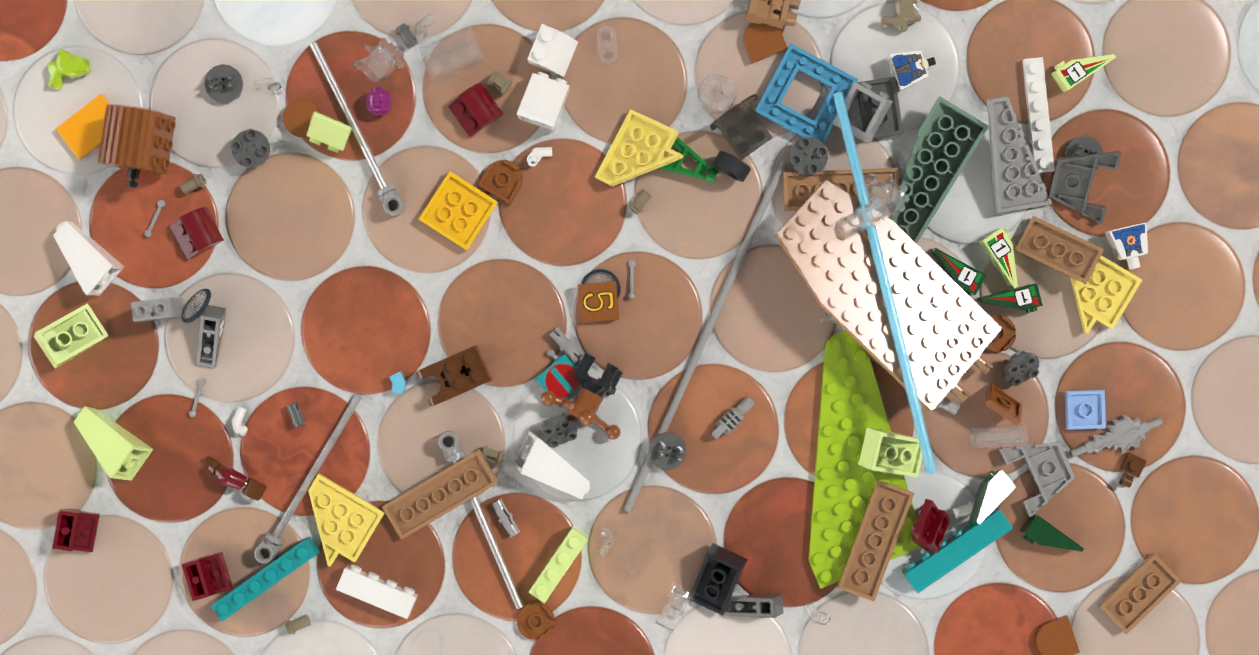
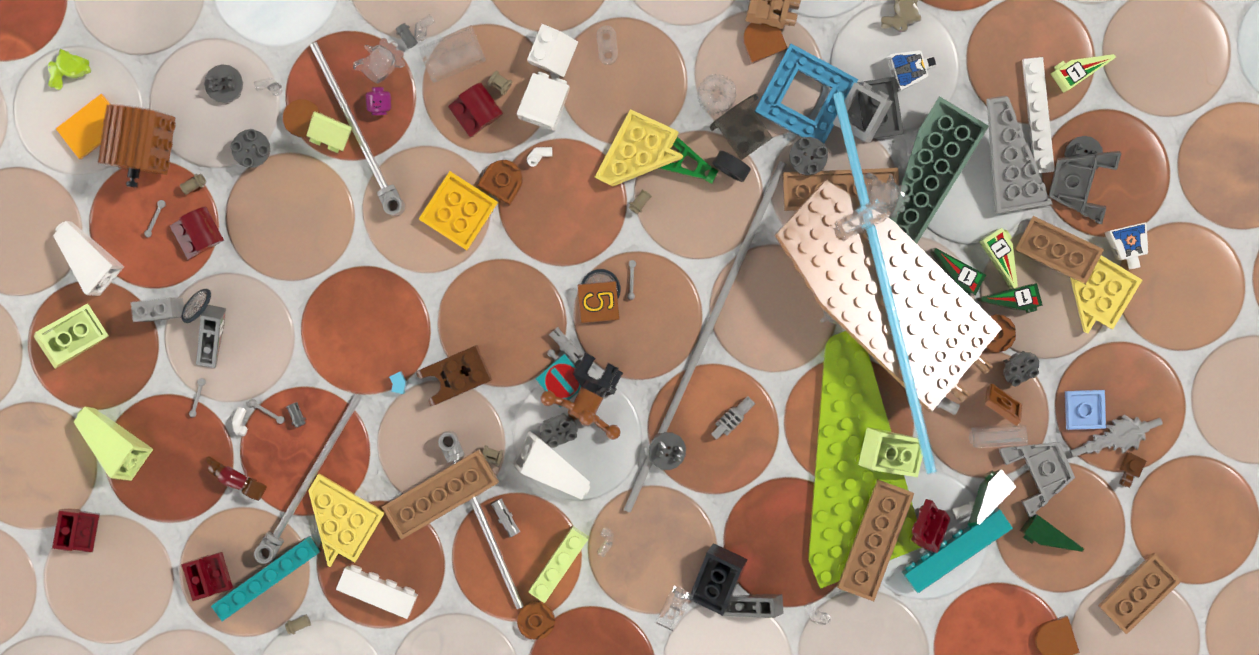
(280, 419): none -> light grey hinge

